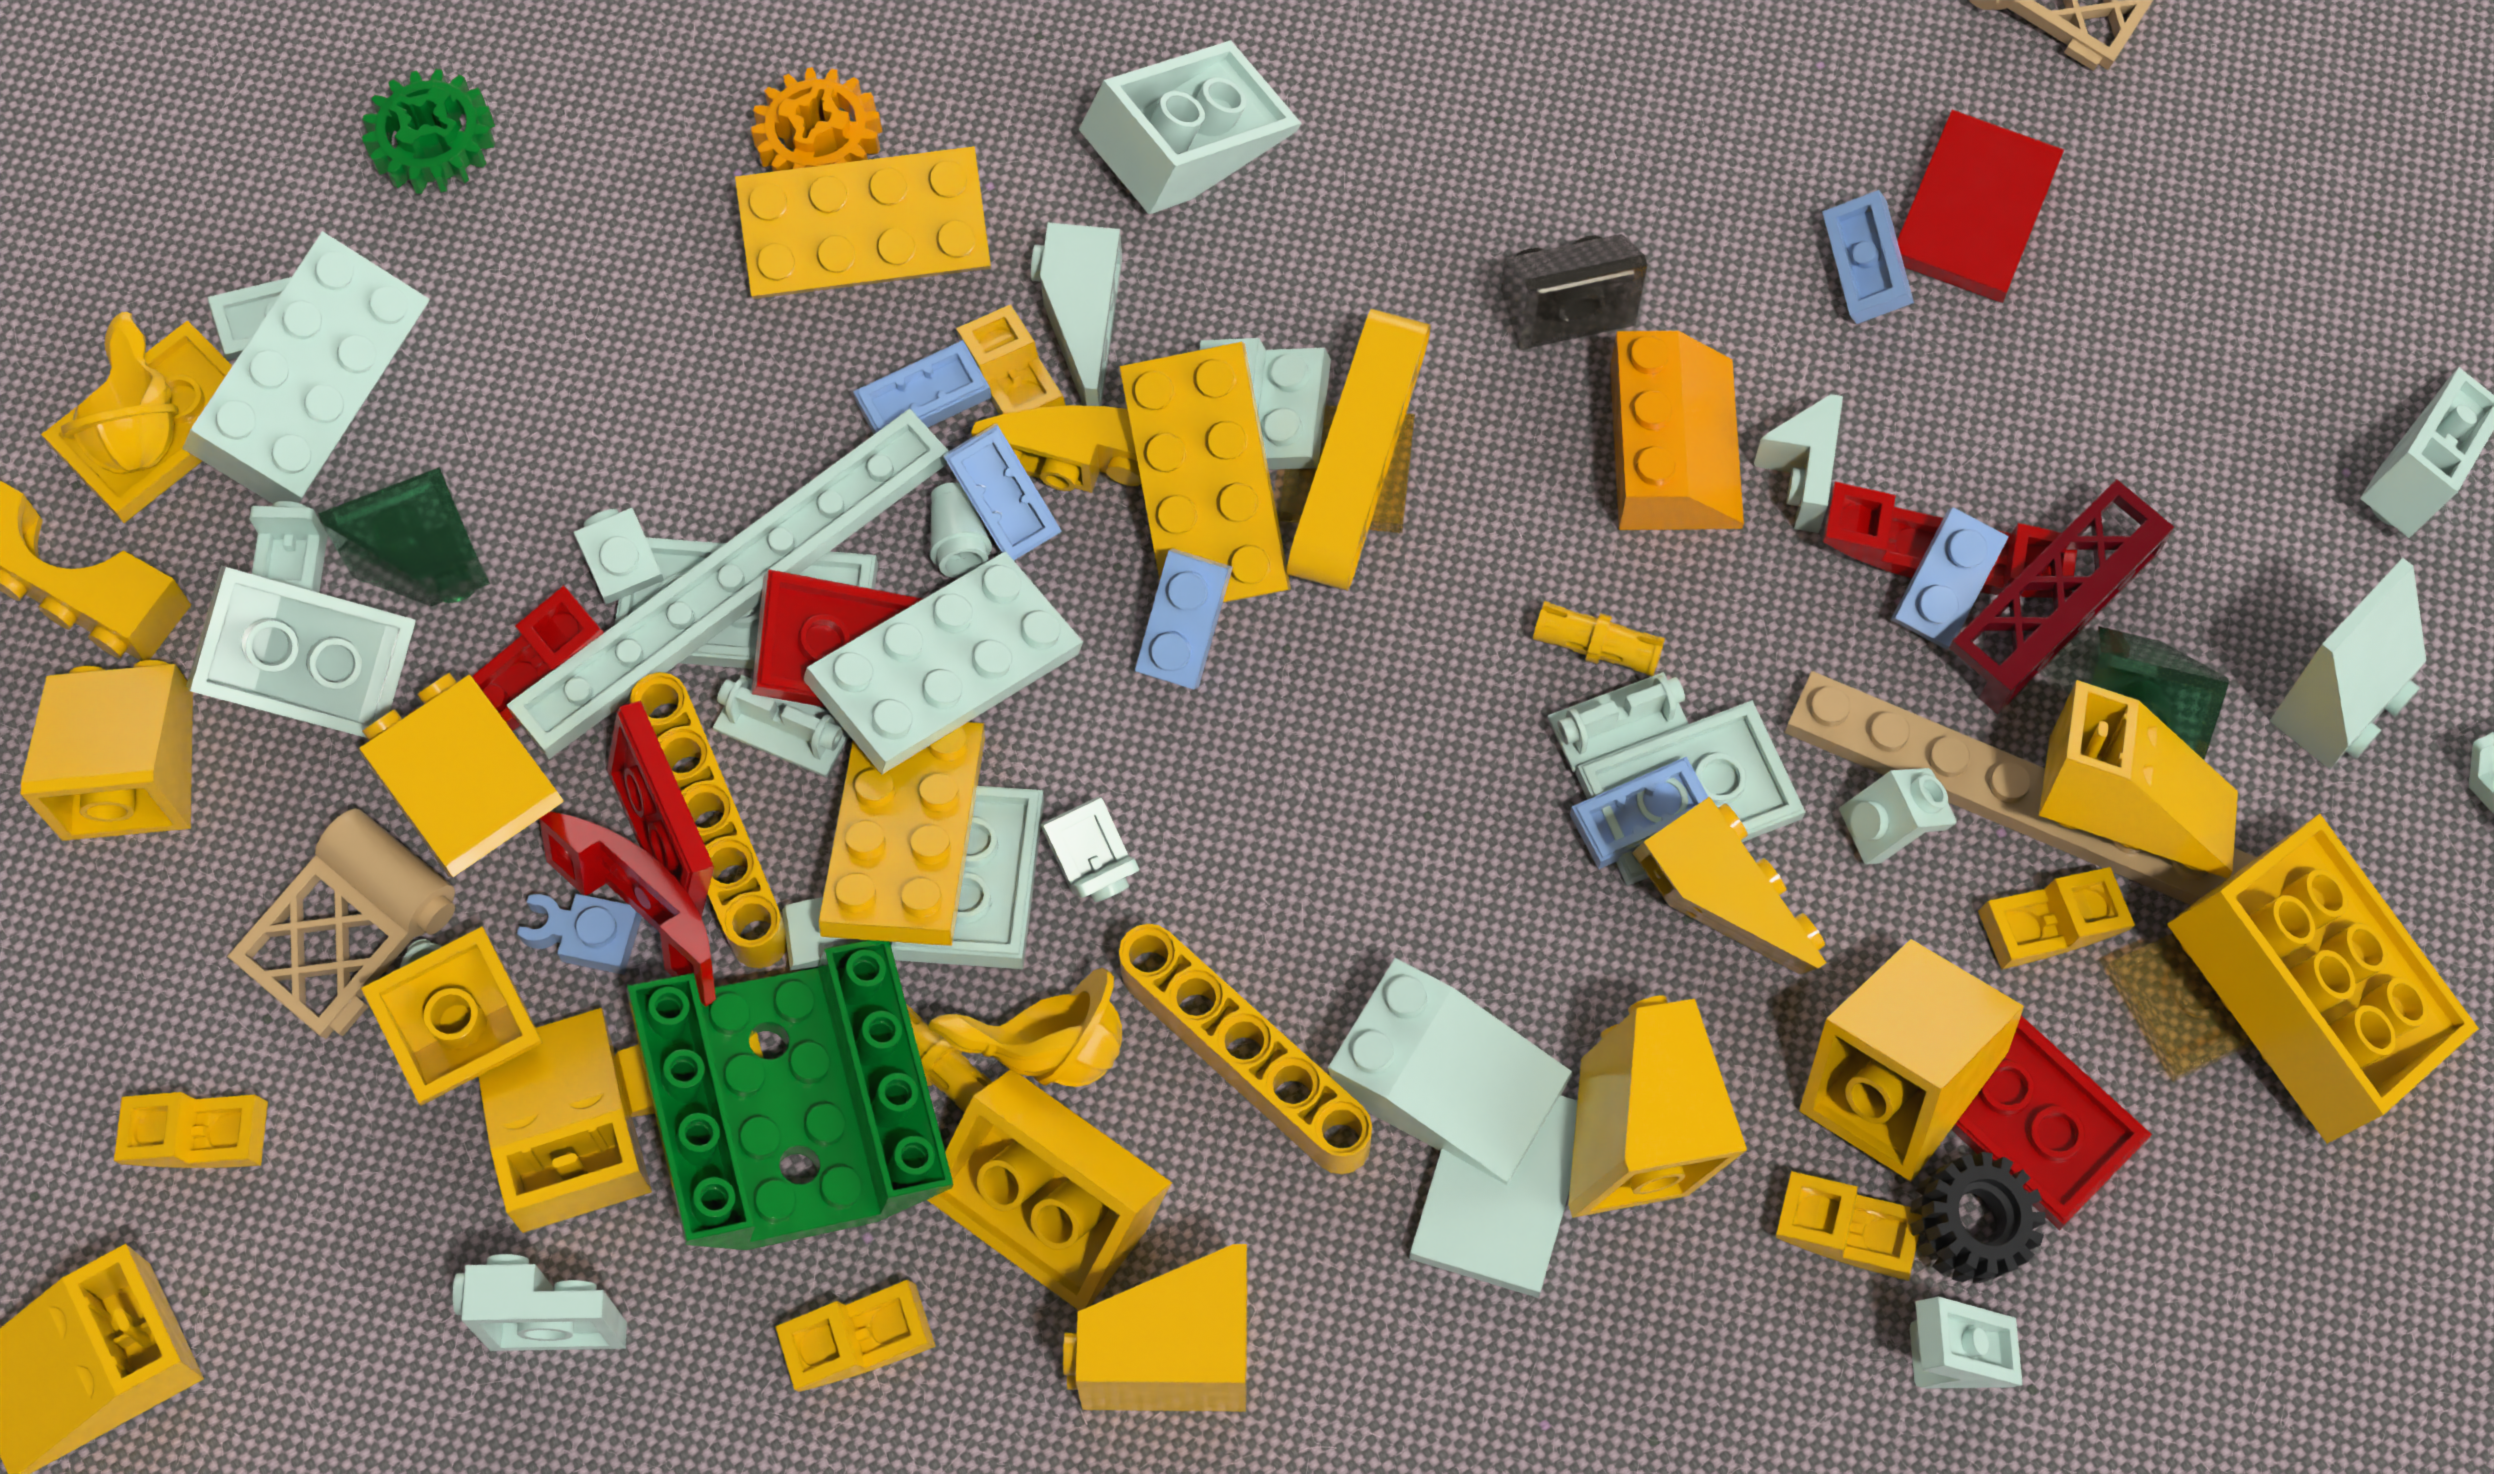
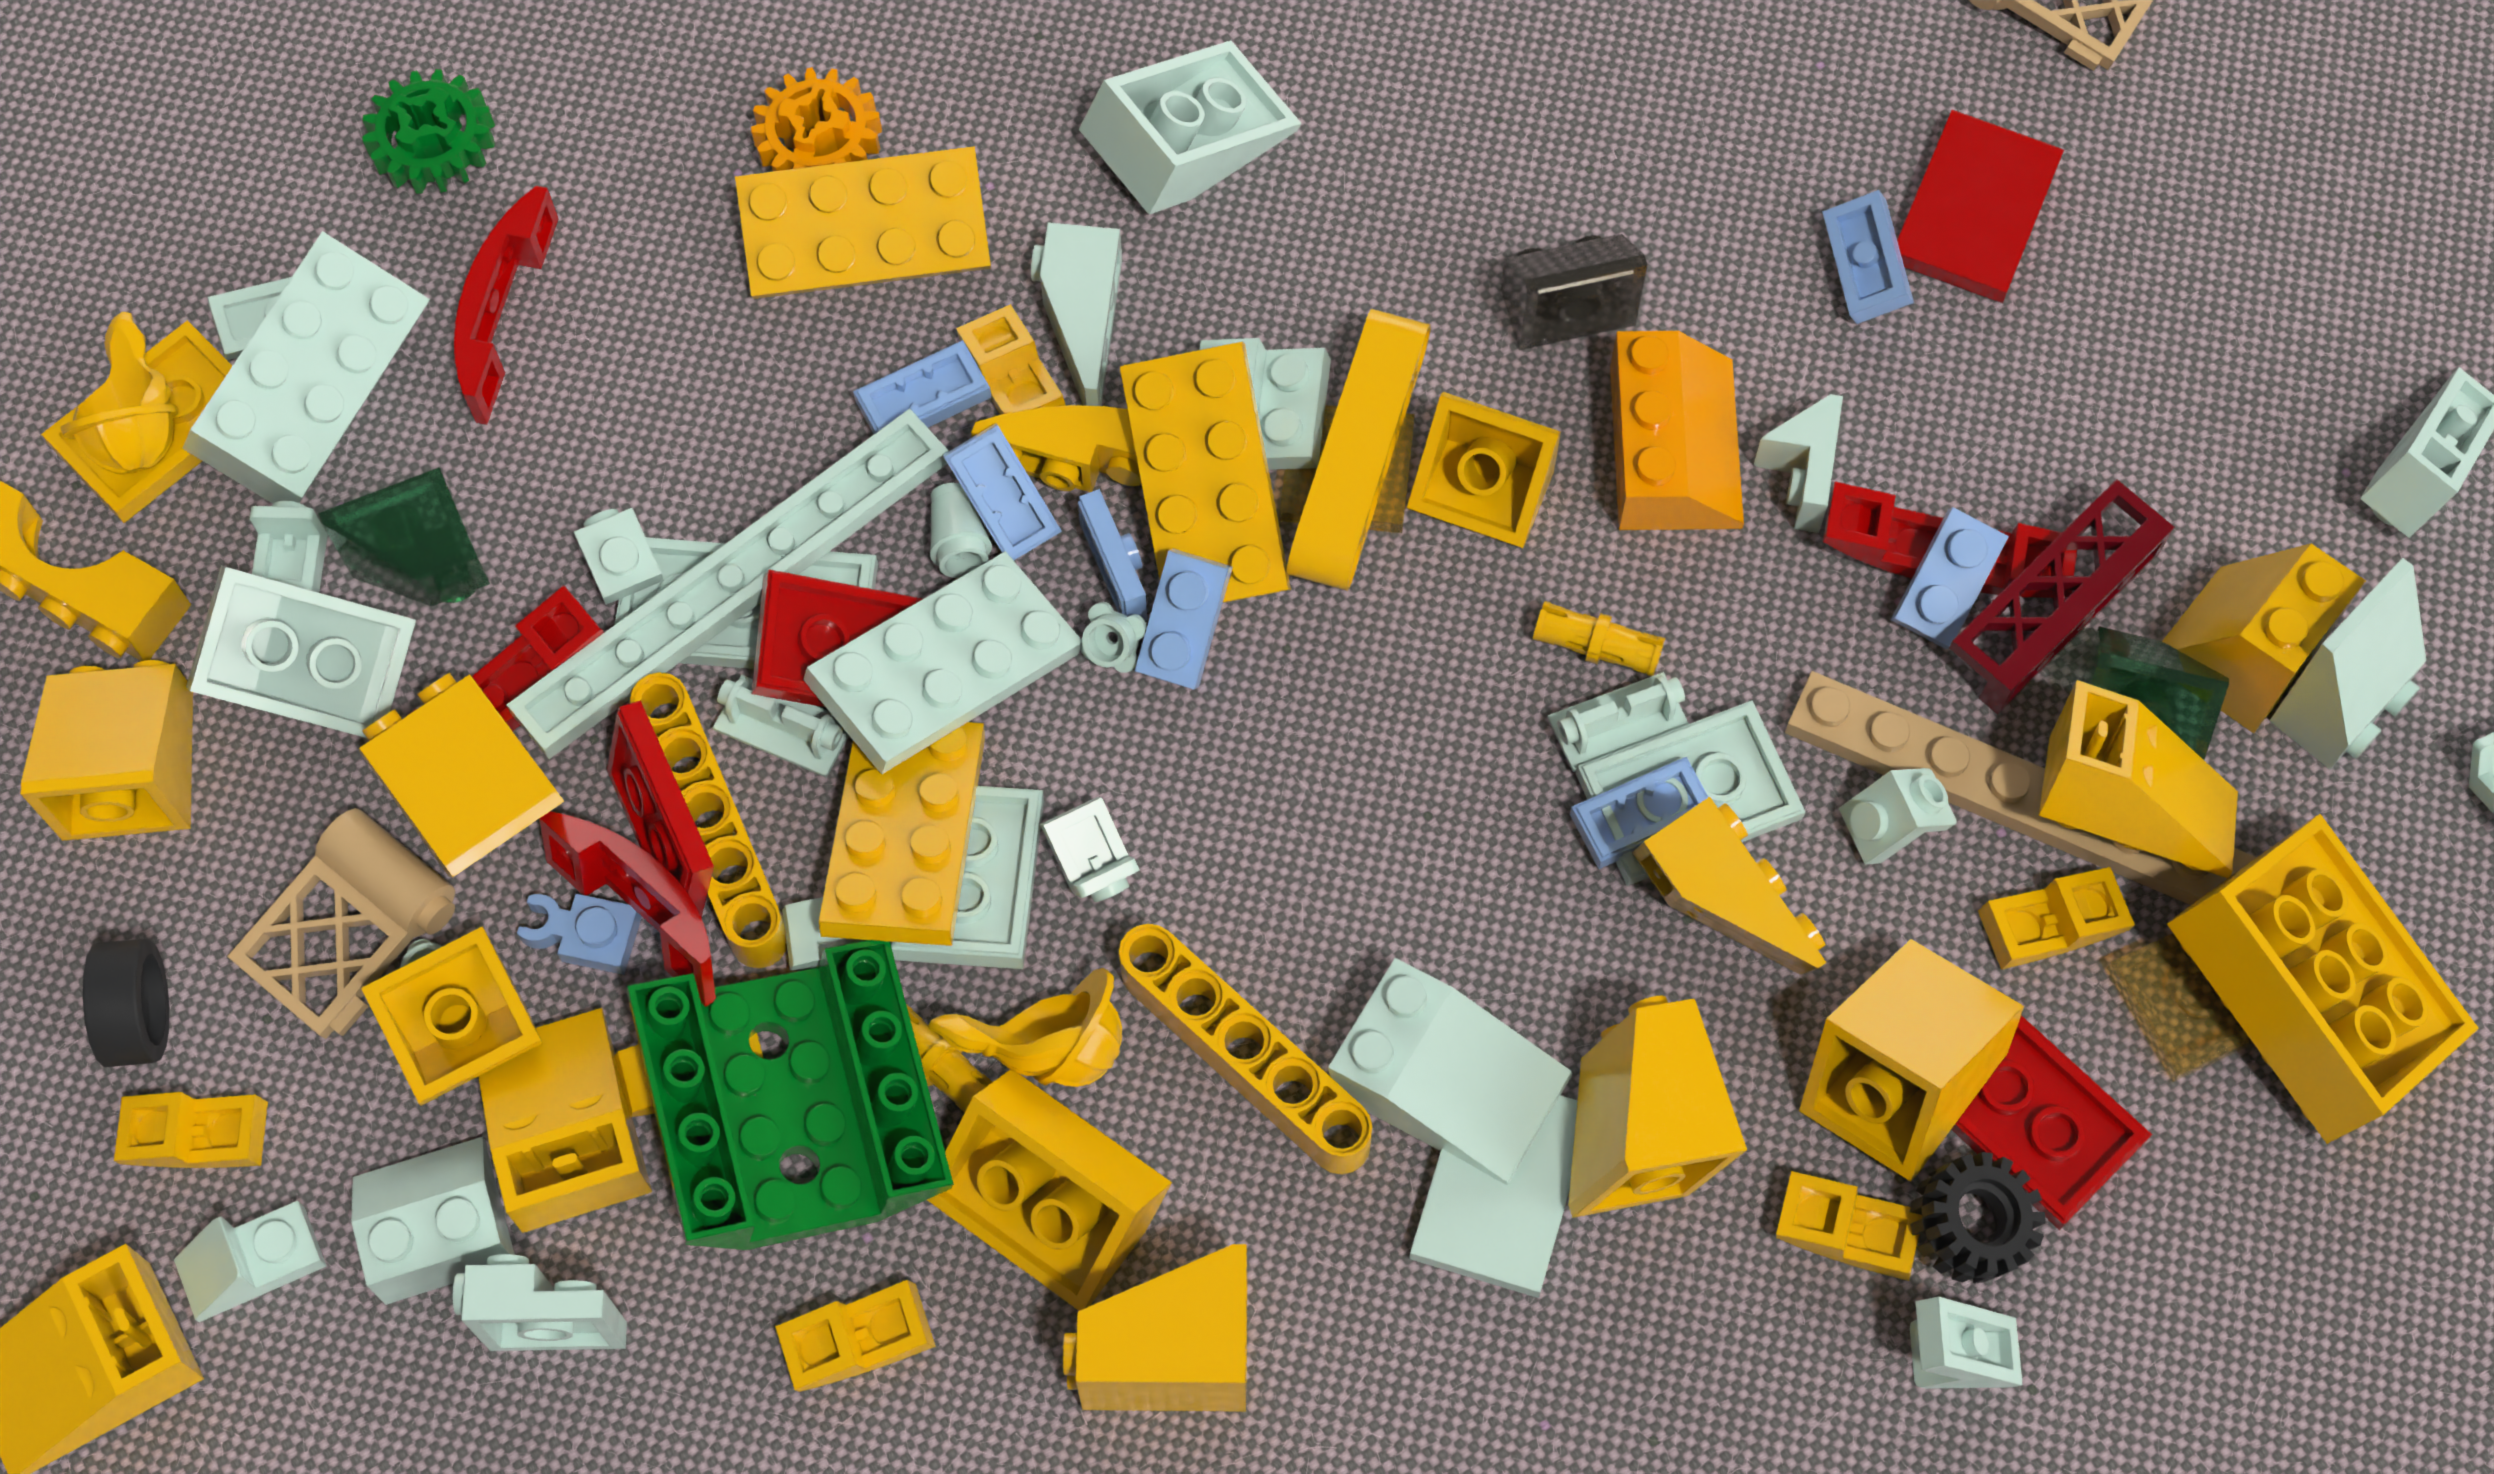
(126, 1002): none -> black tyre
(244, 1262): none -> light aqua slope
(428, 1220): none -> light aqua slope
(517, 239): none -> red slope
(1096, 642): none -> light aqua plate
(1114, 555): none -> light blue plate
(1484, 469): none -> yellow slope
(2265, 624): none -> yellow slope

